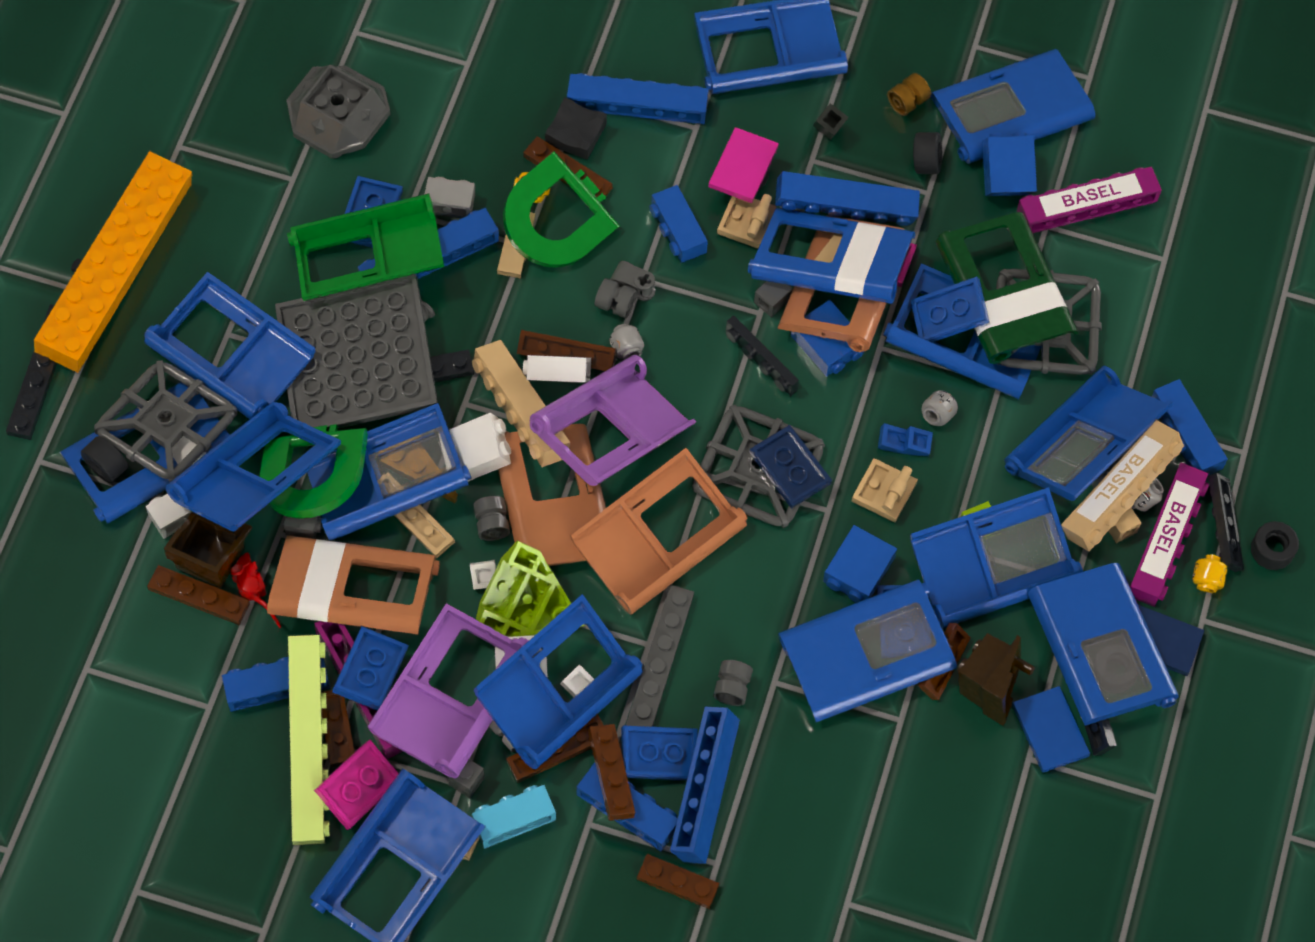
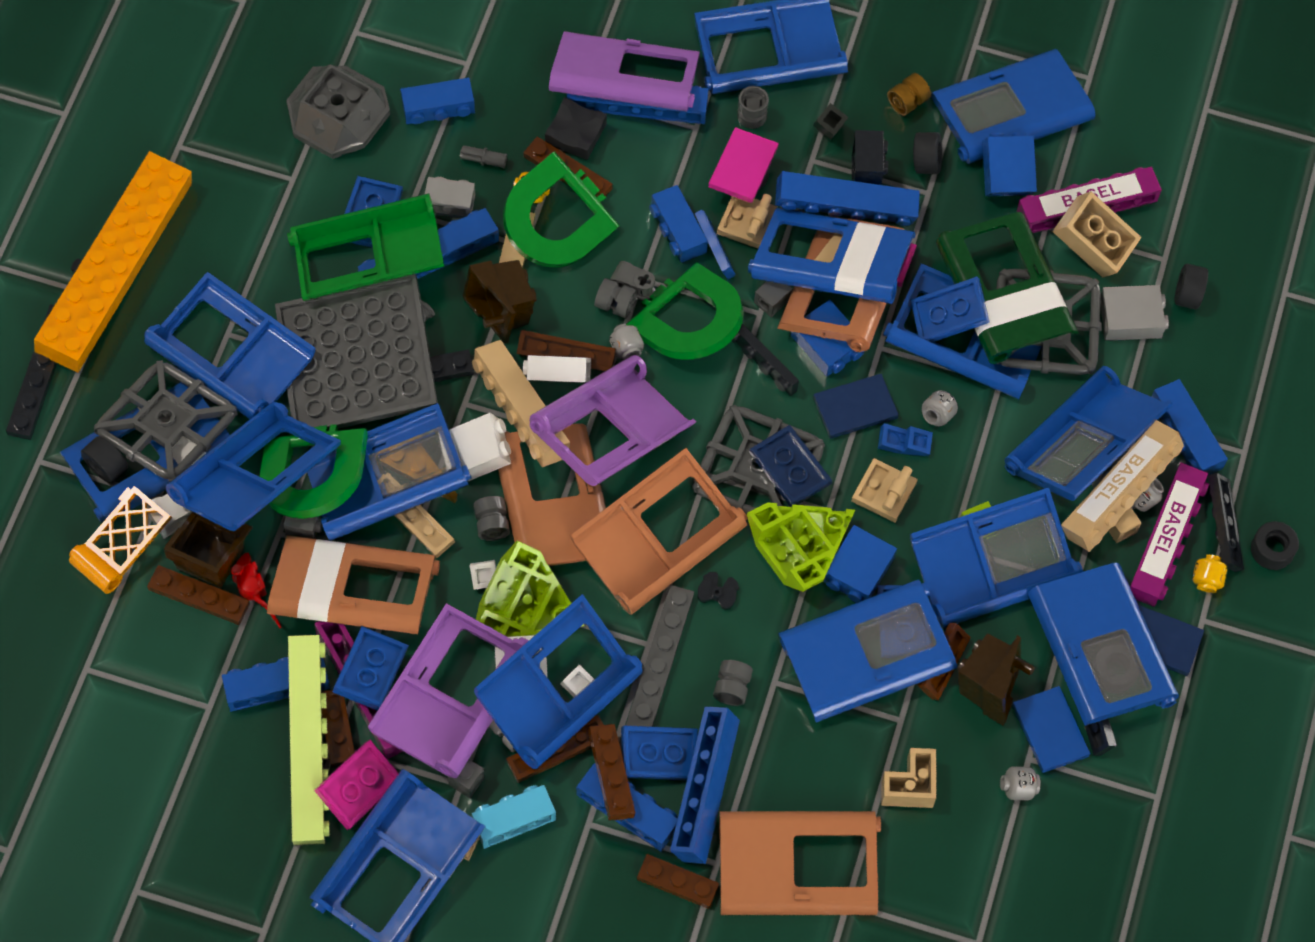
(100, 567): none -> light orange piece
(437, 101): none -> blue brick
(483, 156): none -> dark grey axle
(500, 296): none -> dark brown piece
(592, 65): none -> medium lavender piece
(701, 342): none -> green piece
(715, 244): none -> blue tile
(724, 595): none -> black piece
(752, 107): none -> dark grey wheel
(760, 863): none -> nougat piece
(798, 540): none -> lime wedge
(855, 406): none -> dark blue tile
(869, 157): none -> black slope
(916, 785): none -> tan brick
(1020, 783): none -> light grey head
(1097, 234): none -> tan brick
(1133, 312): none -> light grey brick
(1191, 286): none -> black tyre

